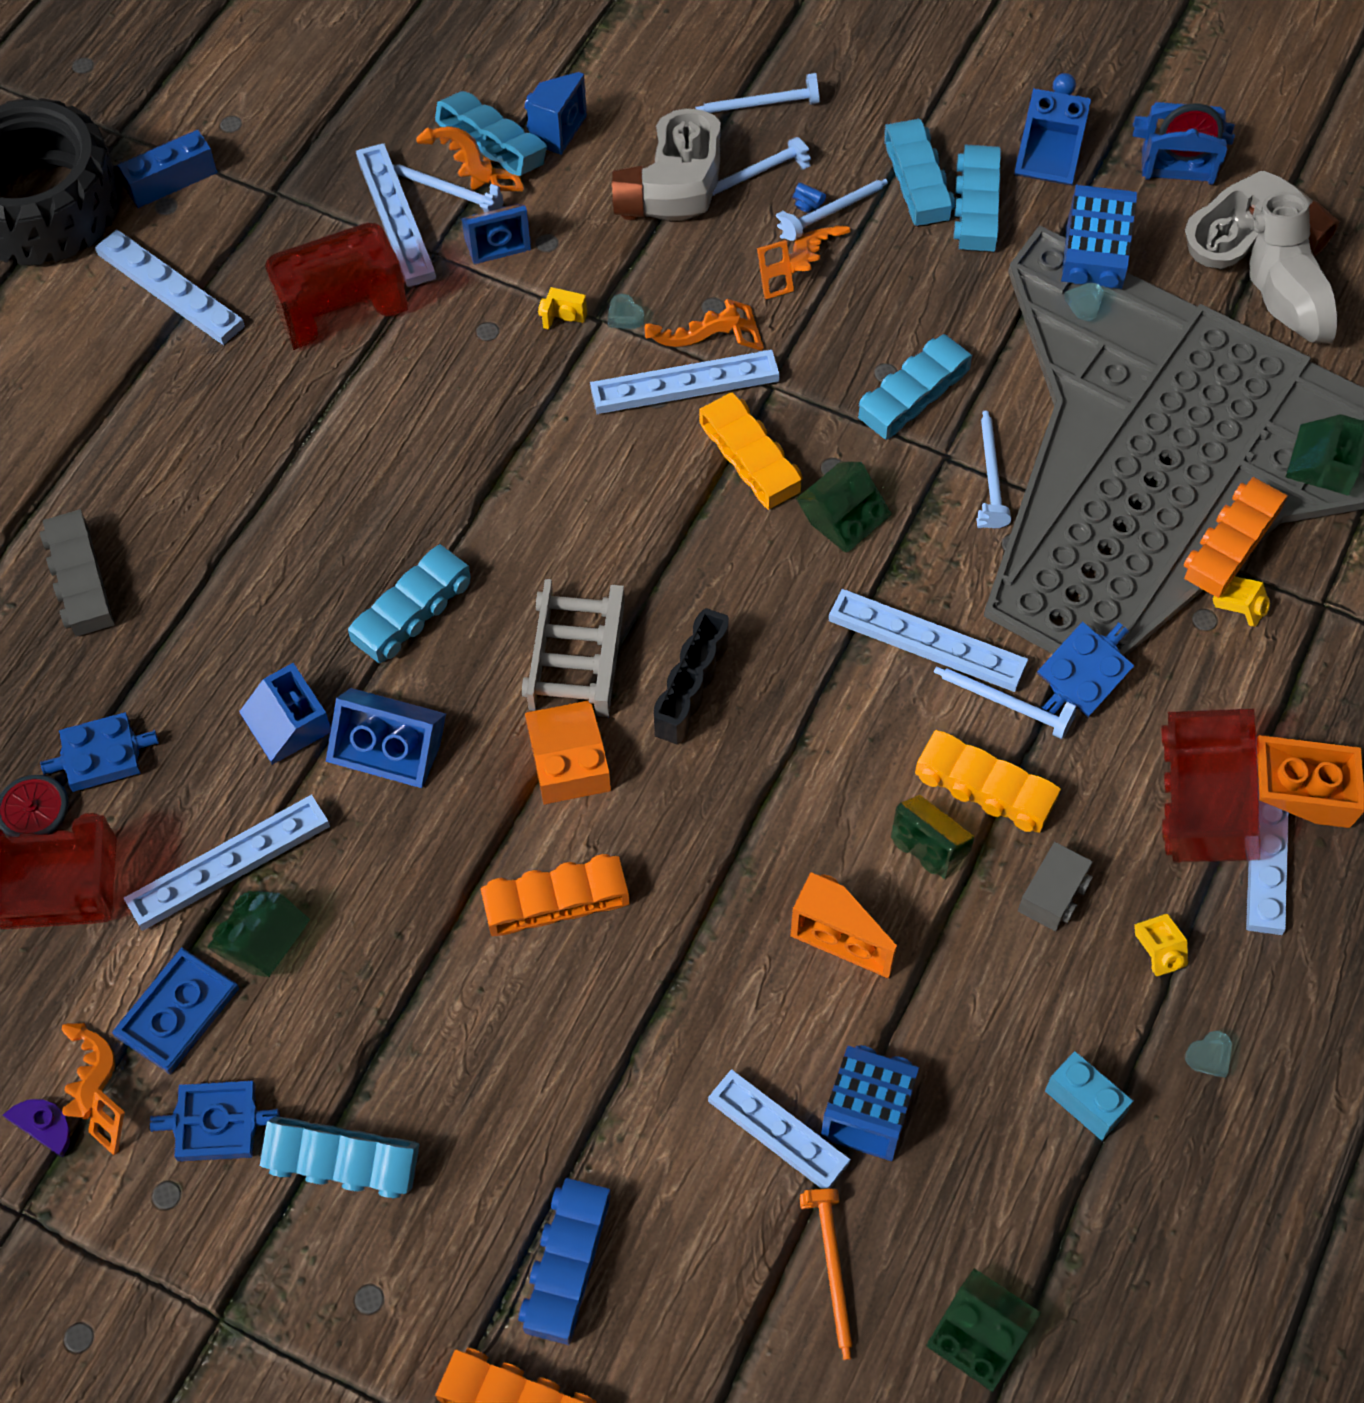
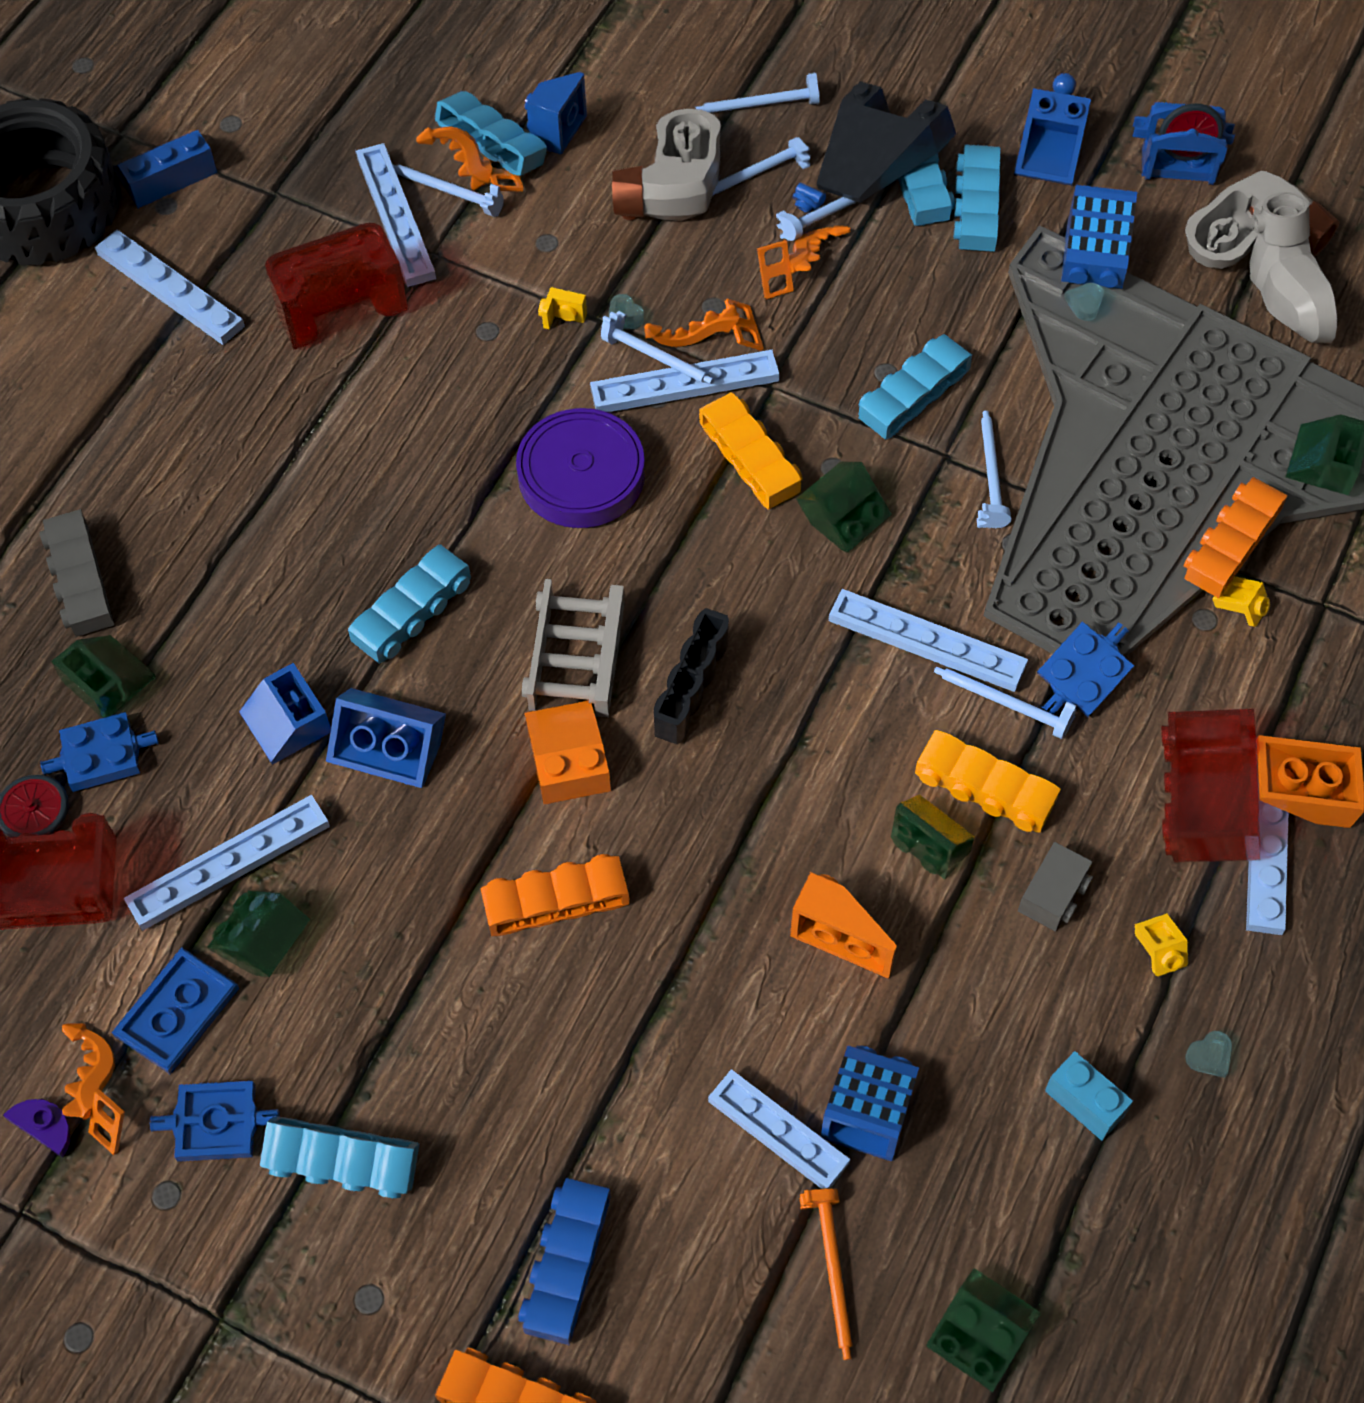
(102, 673): none -> clear green slope
(497, 233): blue slope -> none
(580, 467): none -> dark purple brick
(613, 331): none -> light blue piece
(878, 147): none -> black wedge

